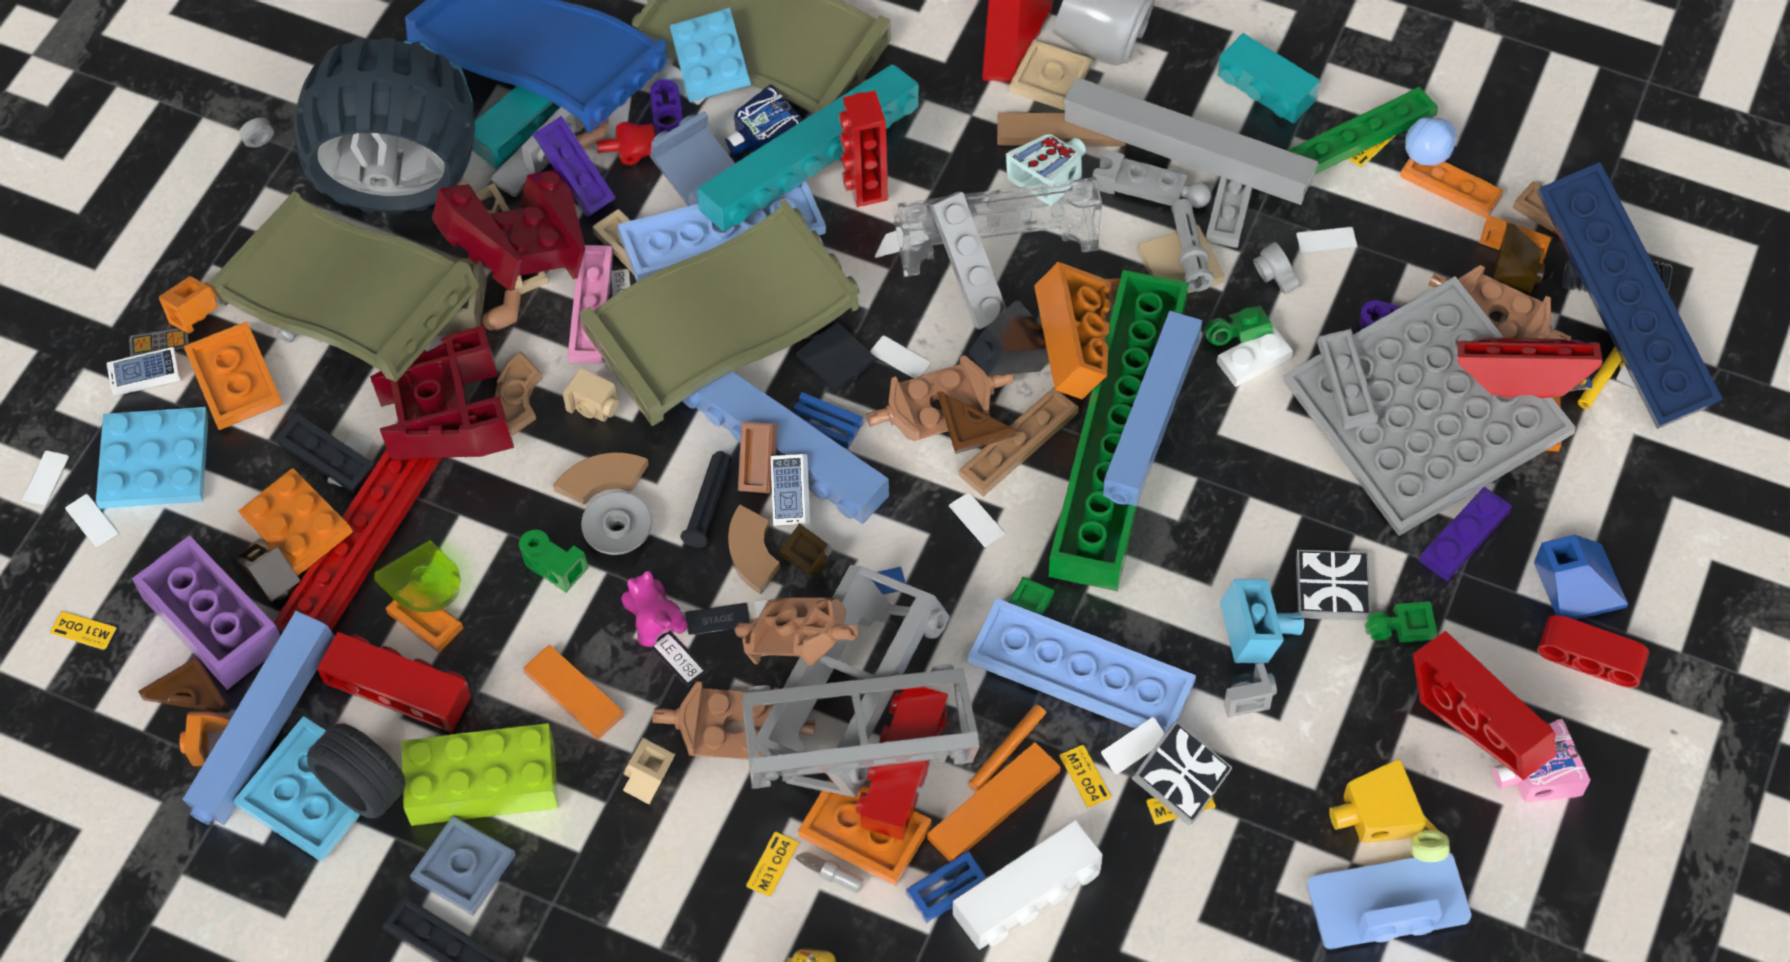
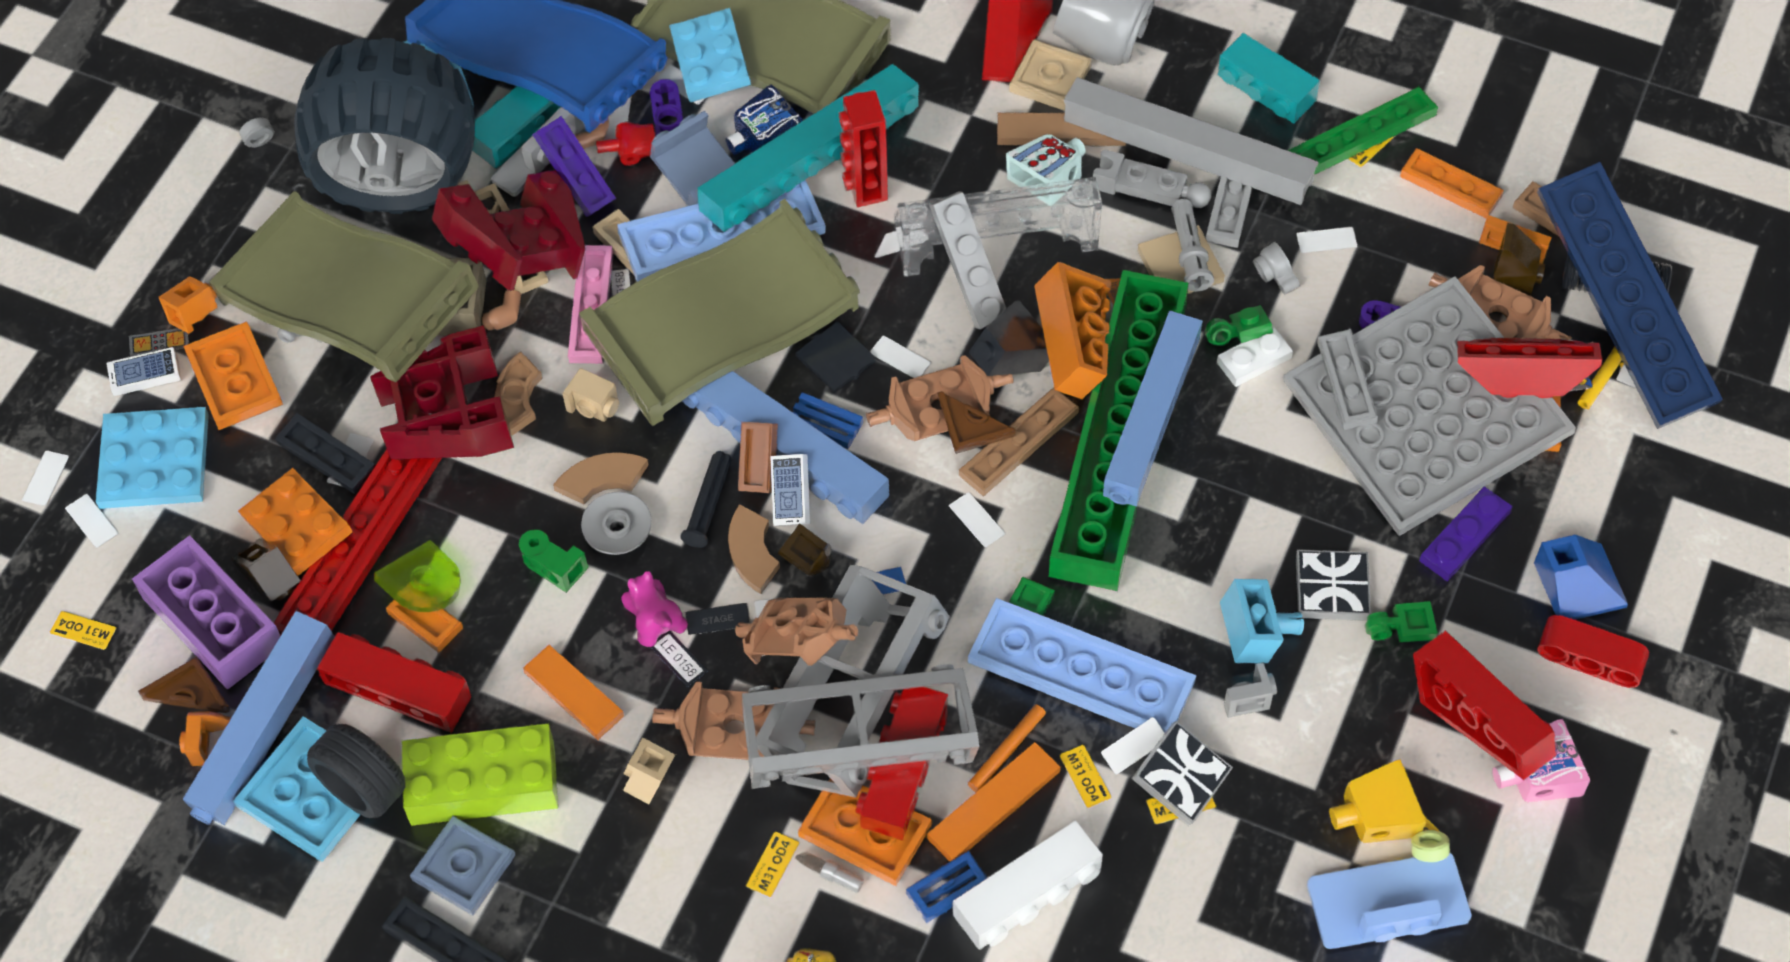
(1430, 141): light blue piece -> none

